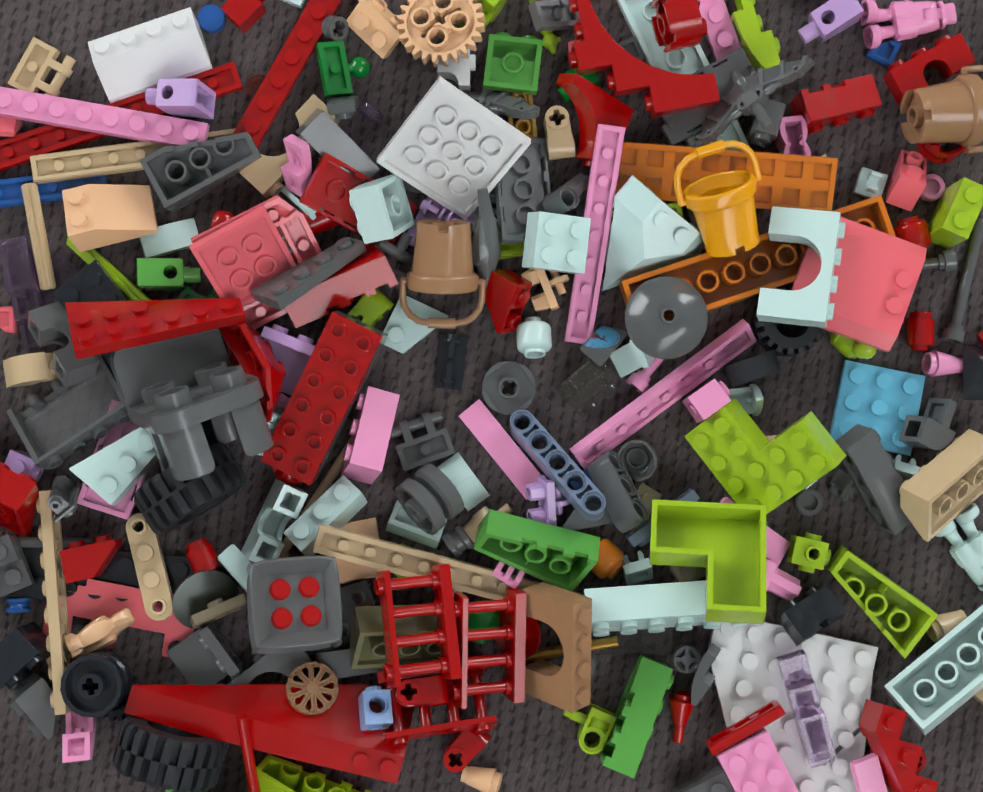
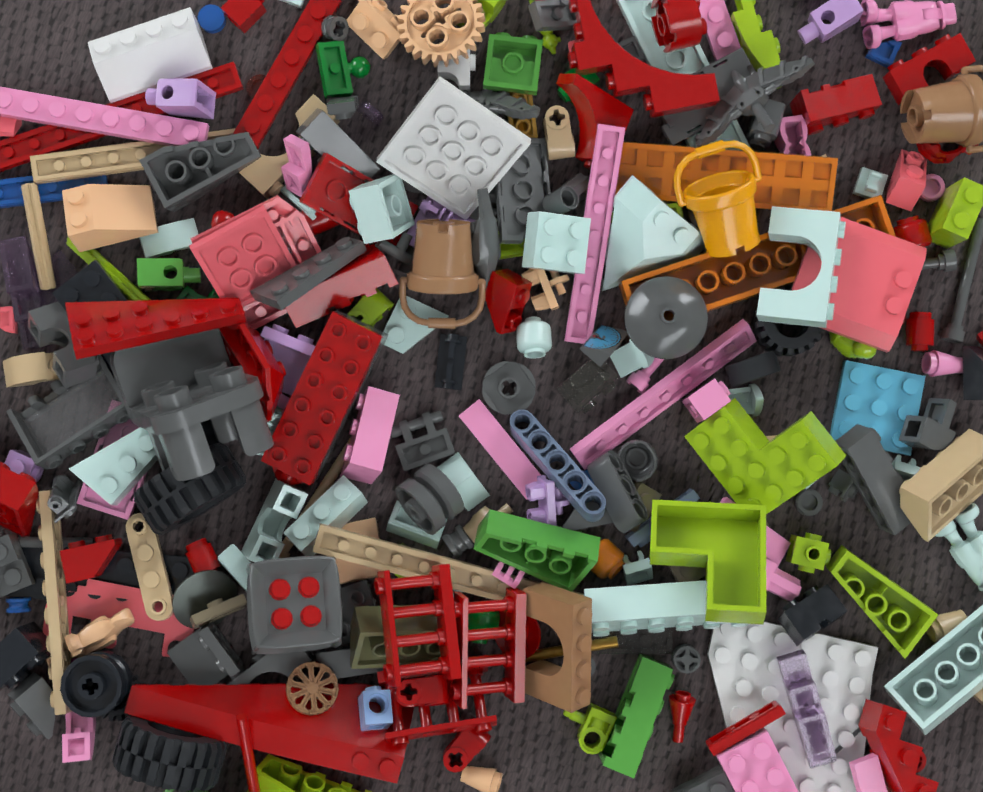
(36, 65): tan plate -> none
(703, 678): dark grey slope -> none

